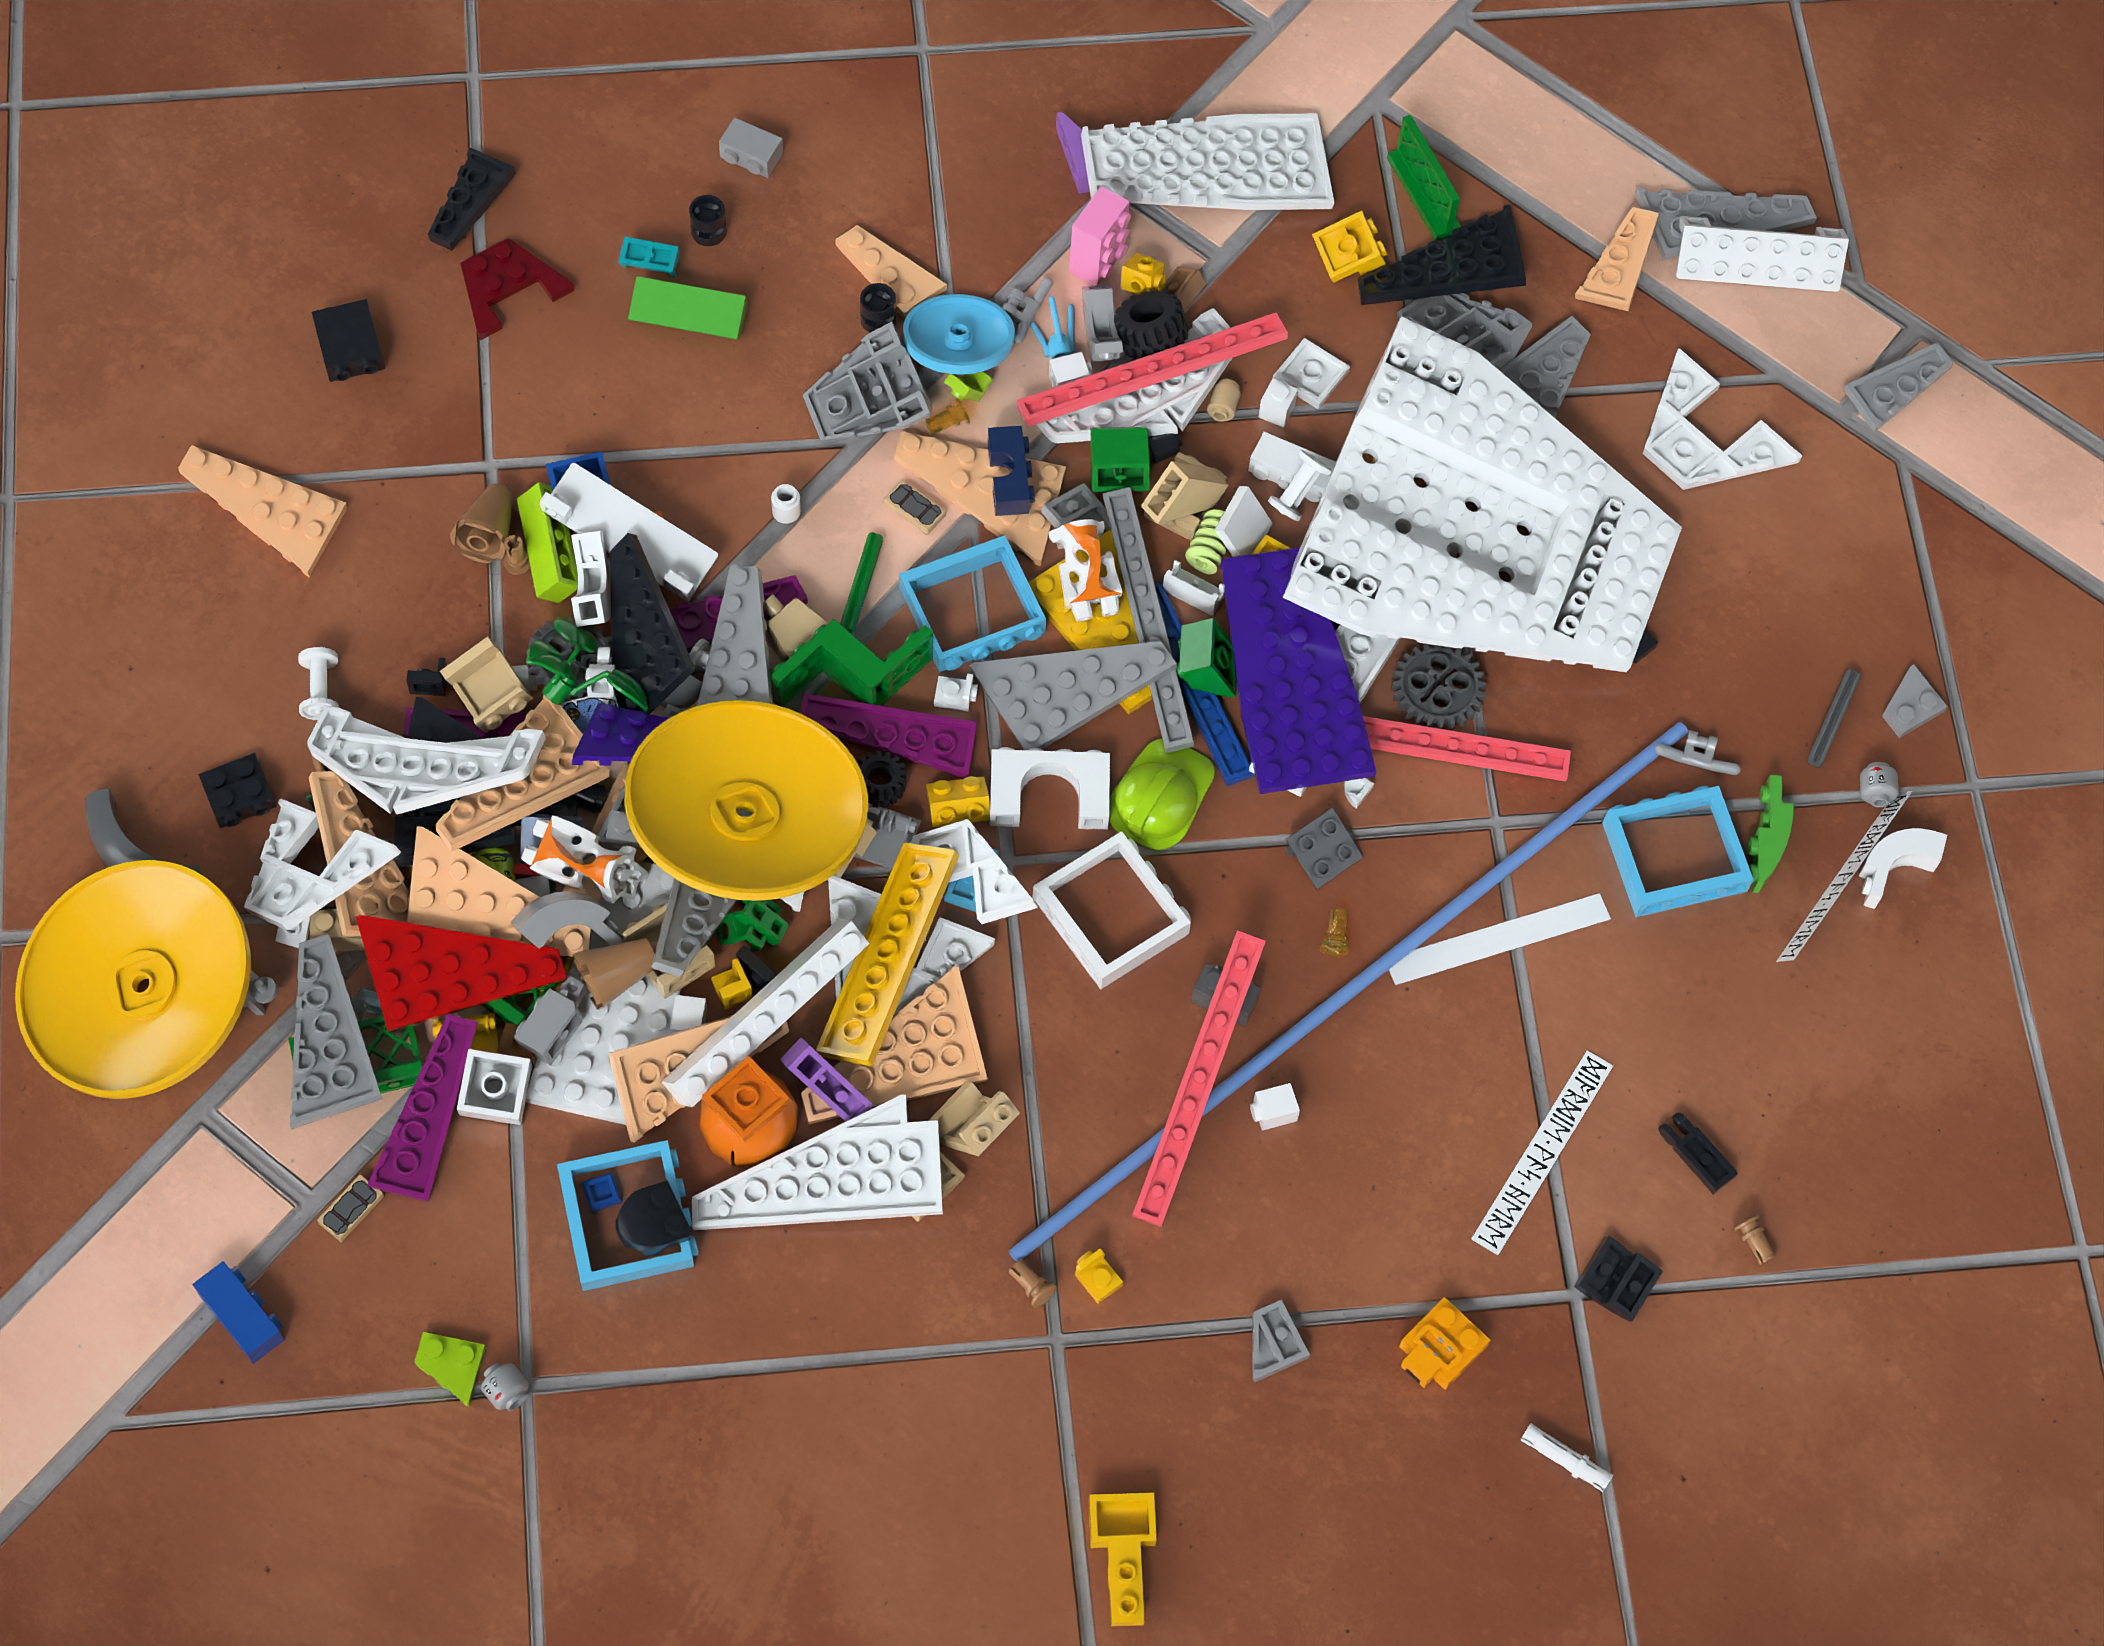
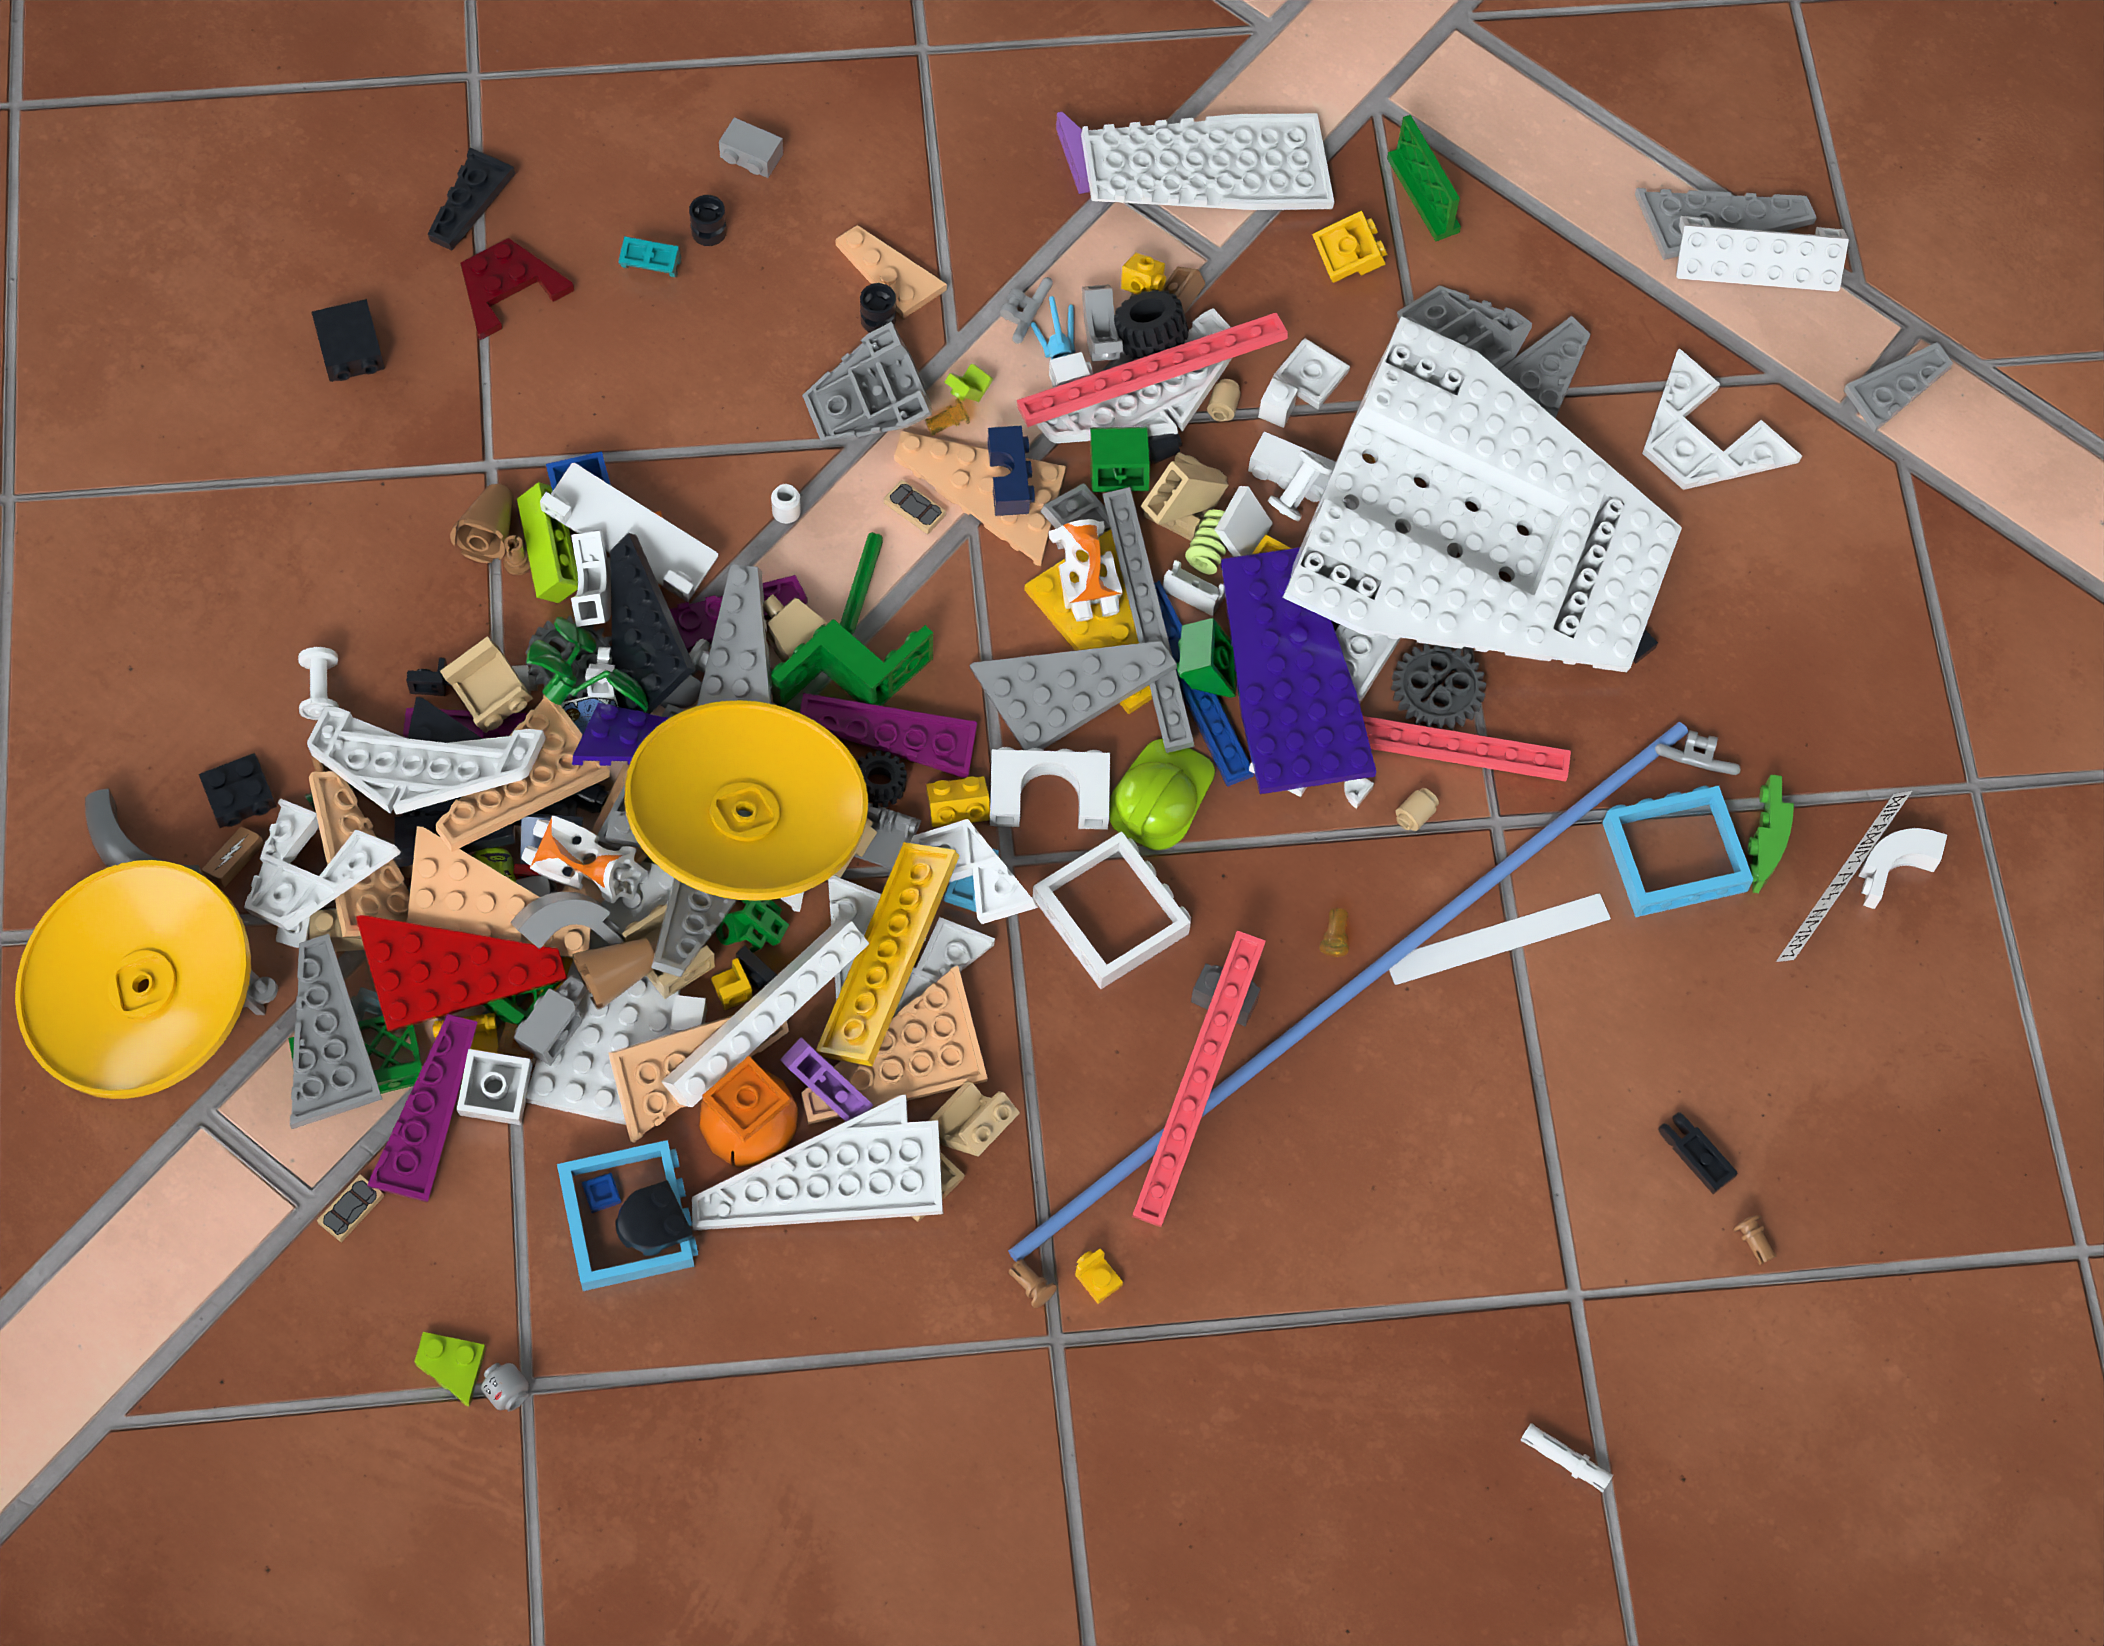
(233, 856): none -> medium nougat slope
(239, 1311): blue brick -> none
(276, 510): light nougat wing -> none
(688, 308): bright green brick -> none
(955, 693): white bracket -> none
(958, 334): medium azure dish -> none
(958, 565): medium azure window -> none
(1099, 236): bright pink brick -> none
(1123, 1526): yellow plate -> none
(1275, 1107): white brick -> none
(1275, 1341): light grey wing -> none
(1323, 848): dark grey hinge -> none
(1416, 809): none -> tan brick
(1442, 1346): light orange piece -> none
(1471, 260): black wing -> none
(1542, 1153): white sticker -> none
(1618, 1278): black slope -> none
(1621, 263): light nougat wing -> none
(1833, 718): dark grey axle -> none
(1879, 784): light grey head -> none
(1913, 704): light grey wing -> none

